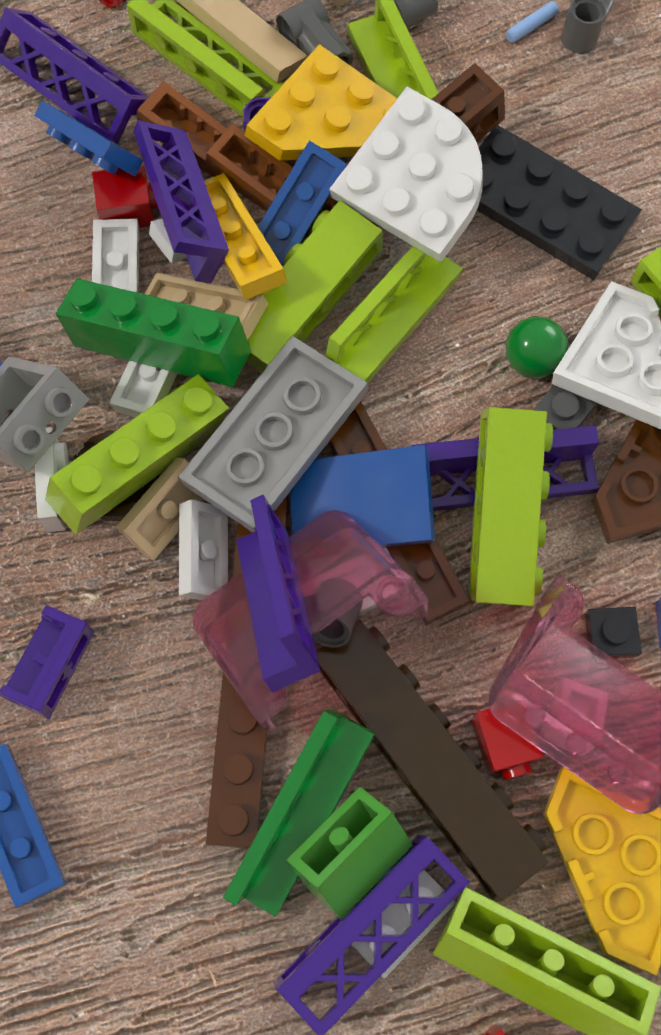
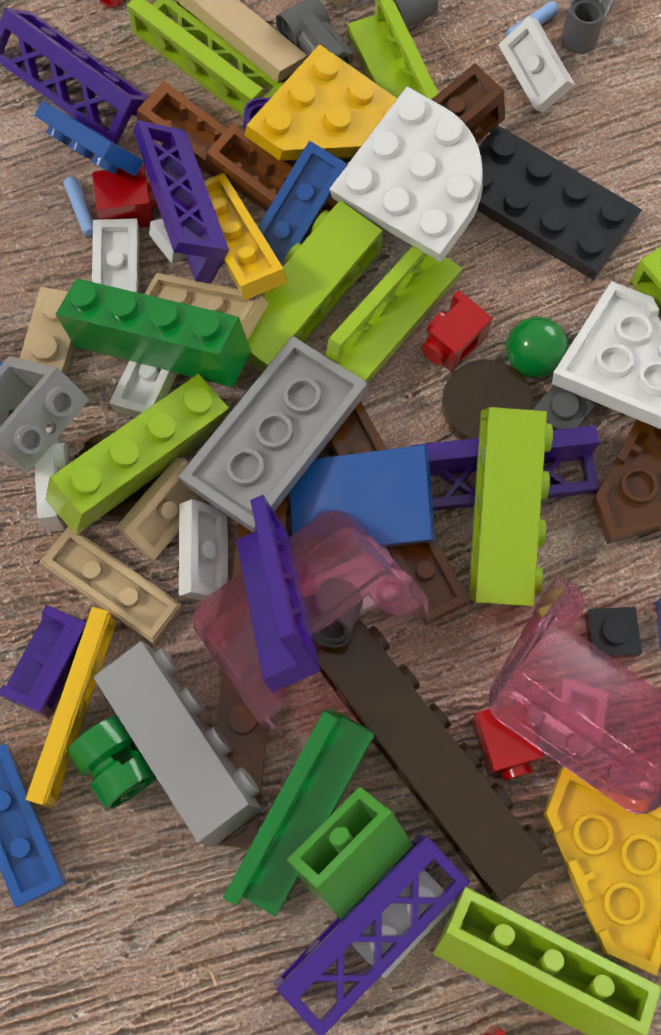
(46, 338): none -> tan plate
(71, 709): none -> yellow tile
(79, 205): none -> light blue piece
(111, 585): none -> tan tile
(112, 761): none -> green wheel
(178, 744): none -> light grey brick
(456, 333): none -> red brick
(482, 386): none -> dark brown tile
(536, 64): none -> white plate

